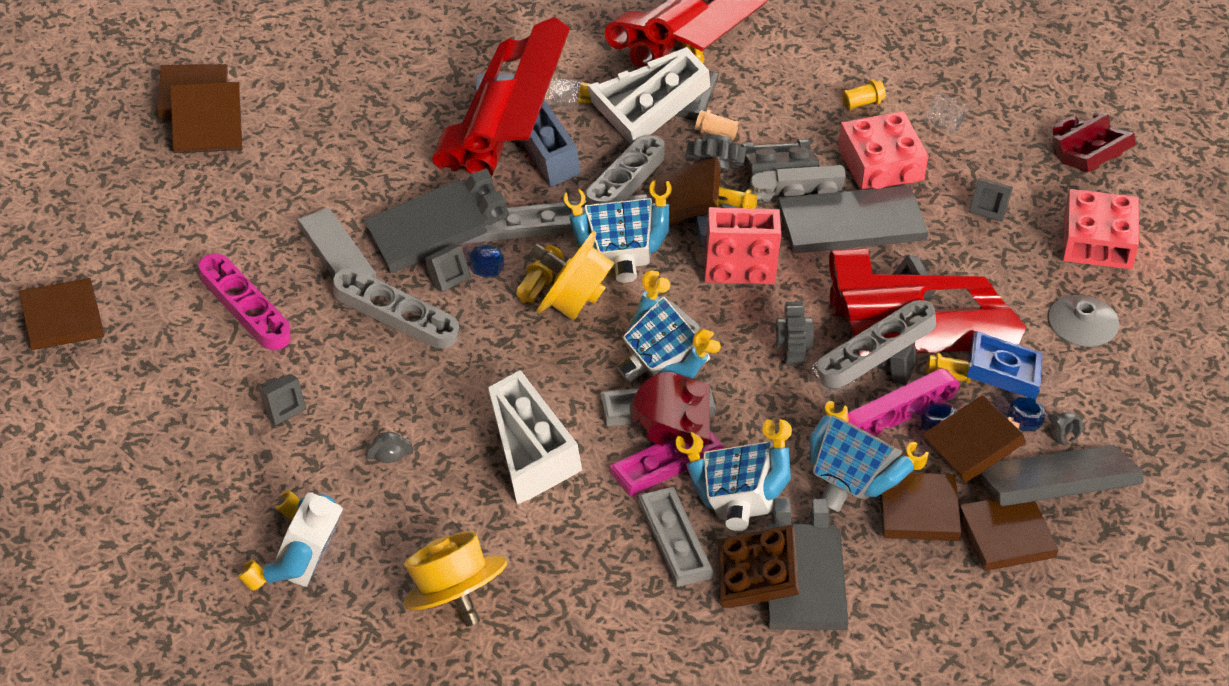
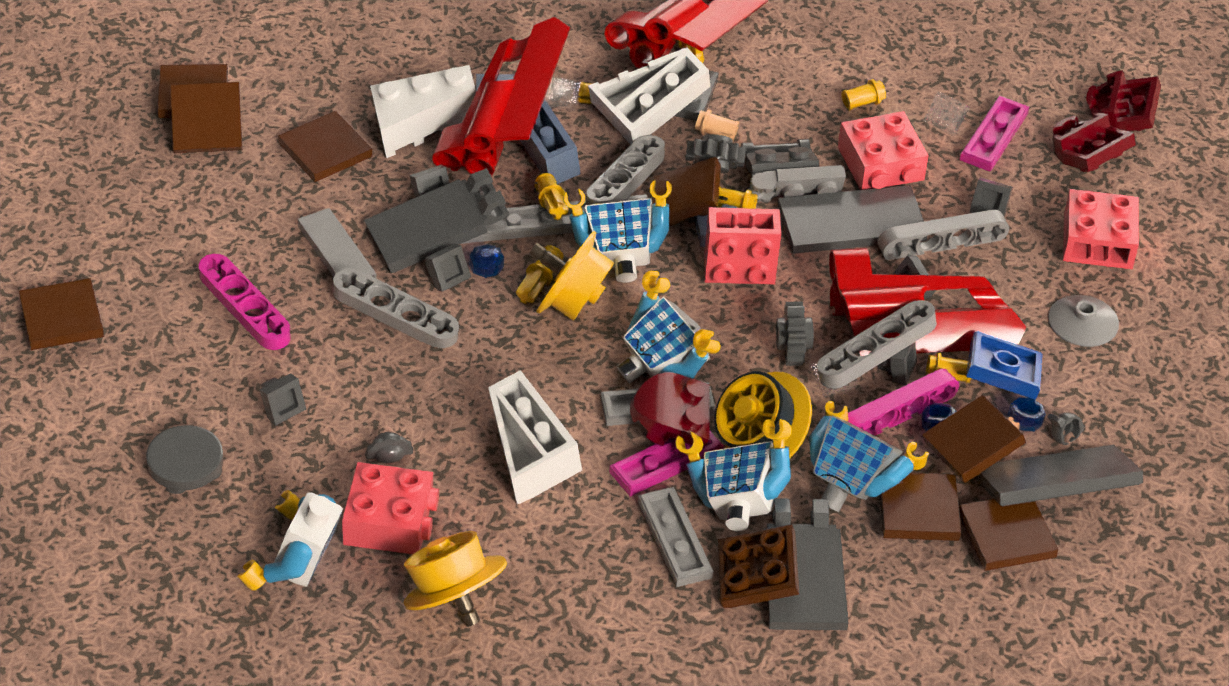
(184, 458): none -> dark grey tile
(325, 146): none -> reddish brown tile
(389, 508): none -> coral brick
(421, 105): none -> white wedge
(429, 180): none -> dark grey tile
(551, 195): none -> yellow axle
(761, 397): none -> yellow piece
(905, 239): none -> light grey beam
(994, 133): none -> dark pink tile
(1127, 102): none -> dark red slope

